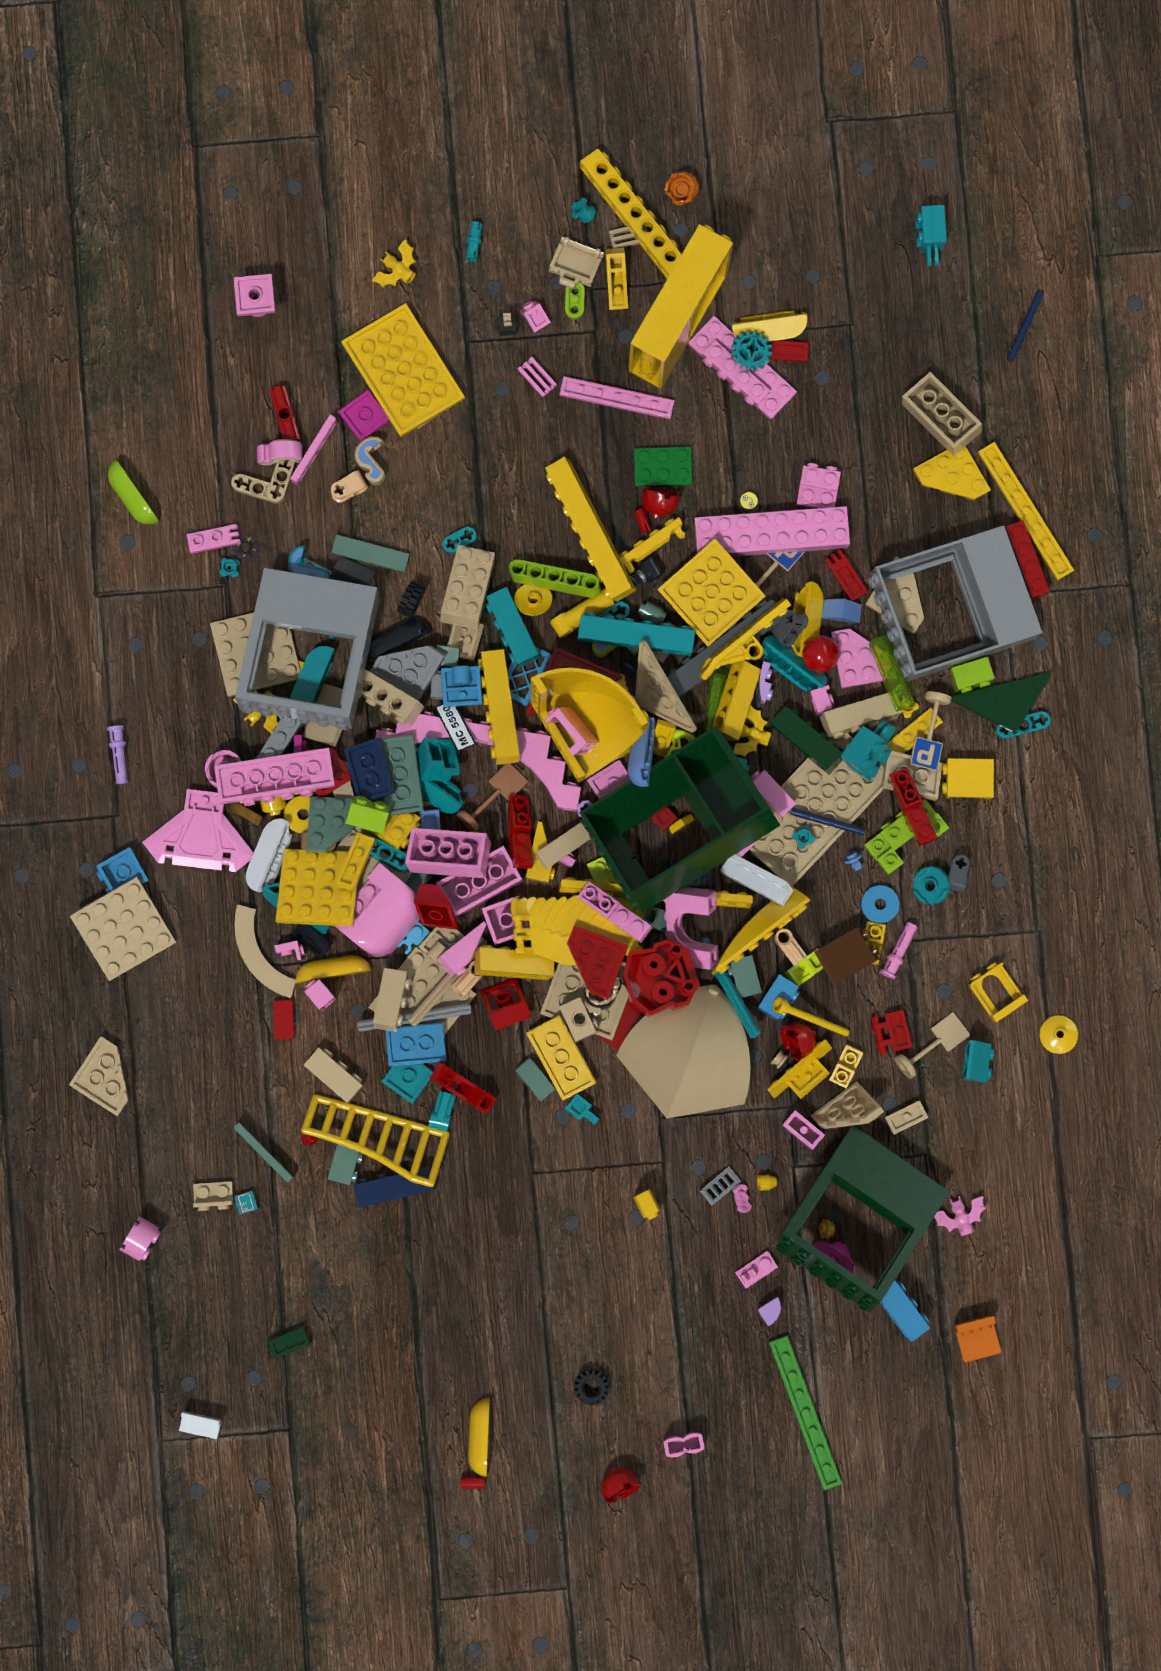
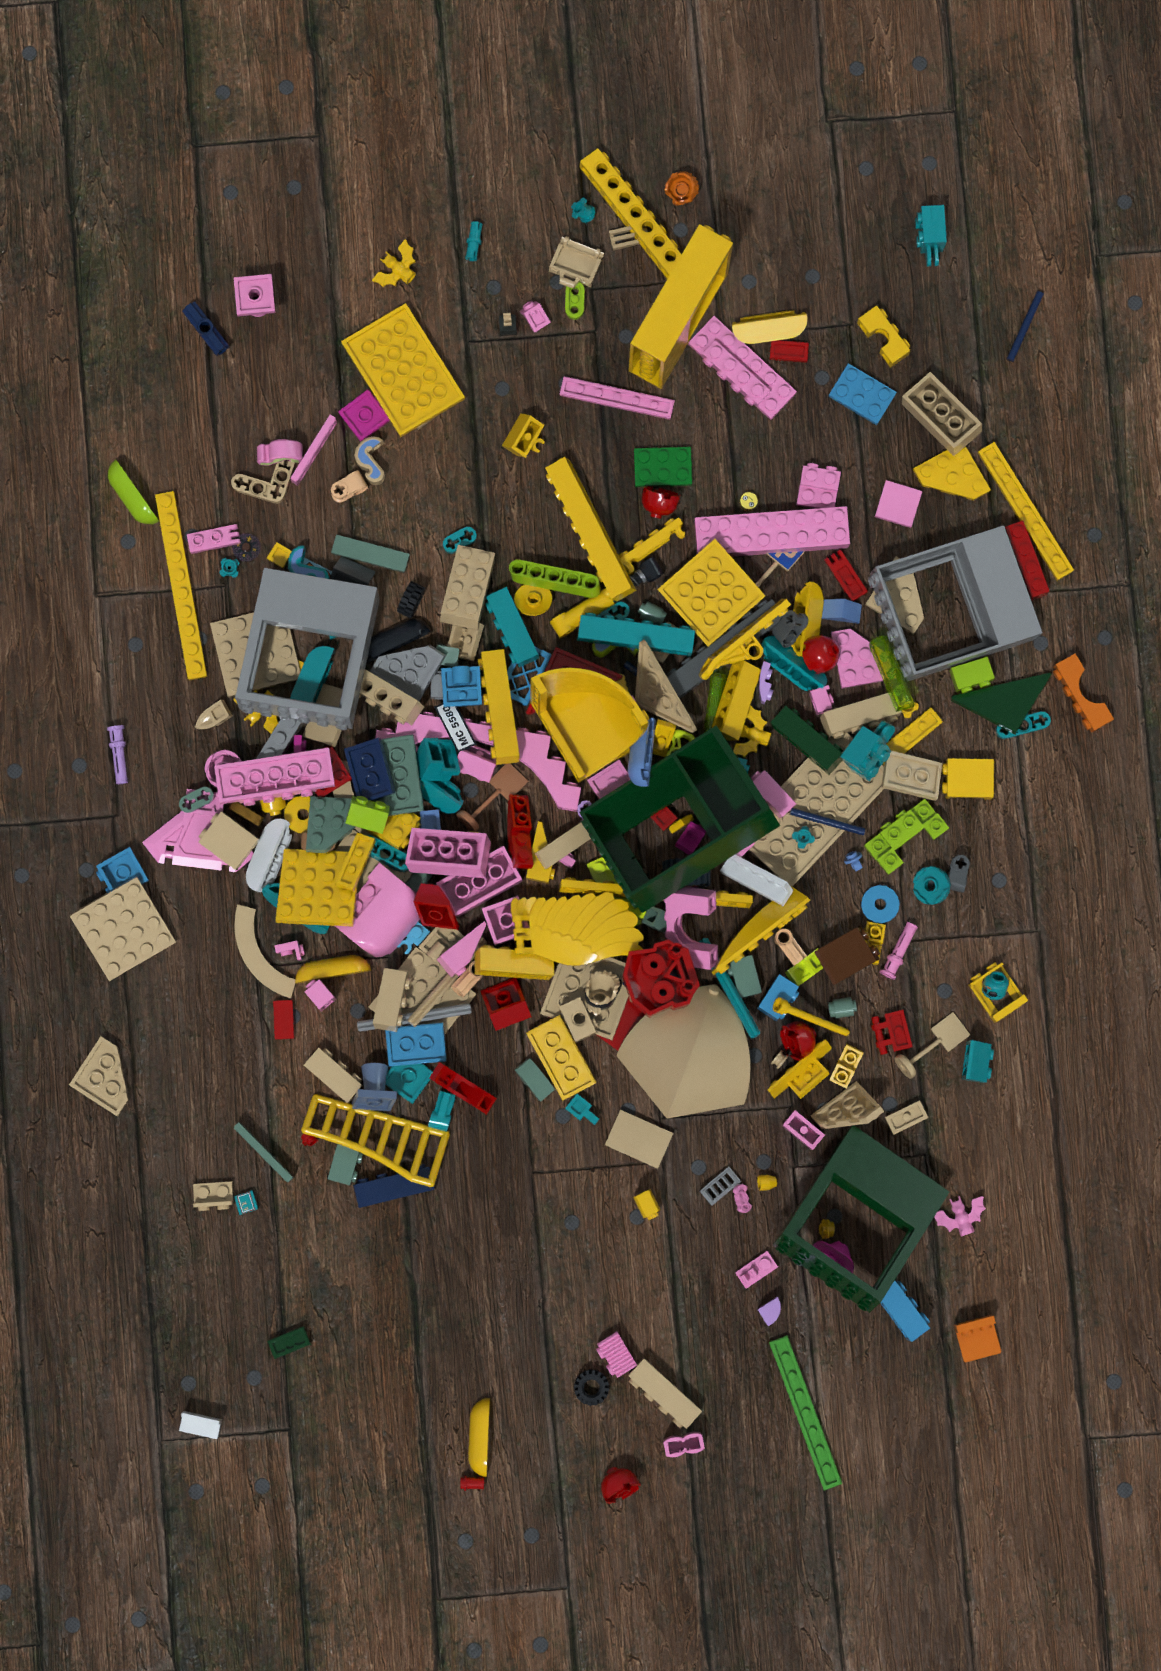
(140, 1238): bright pink brick -> none
(181, 585): none -> yellow plate
(199, 803): none -> sand green beam
(212, 337): none -> dark blue piece
(214, 715): none -> tan plate
(228, 840): none -> tan brick
(279, 555): none -> yellow plate
(281, 403): red piece -> none
(311, 940): black plate -> none
(374, 1094): none -> sand blue plant
(477, 763): none -> bright pink brick
(524, 436): none -> yellow brick
(527, 365): bright pink tile -> none
(574, 725): bright pink panel -> none
(596, 959): red plate -> none
(614, 912): bright pink slope -> none
(616, 278): yellow slope -> none
(616, 1354): none -> bright pink brick
(639, 1139): none -> tan tile
(642, 520): red pin -> none
(661, 1390): none -> tan brick
(690, 838): none -> dark pink bracket
(742, 350): teal gear -> none
(842, 1007): none -> sand green brick
(862, 394): none -> dark azure plate
(876, 322): none -> yellow arch
(898, 504): none -> bright pink tile
(911, 807): red slope -> none
(925, 751): tan piece -> none
(995, 985): none -> teal head
(1051, 1041): yellow dish -> none
(1093, 714): none -> orange arch

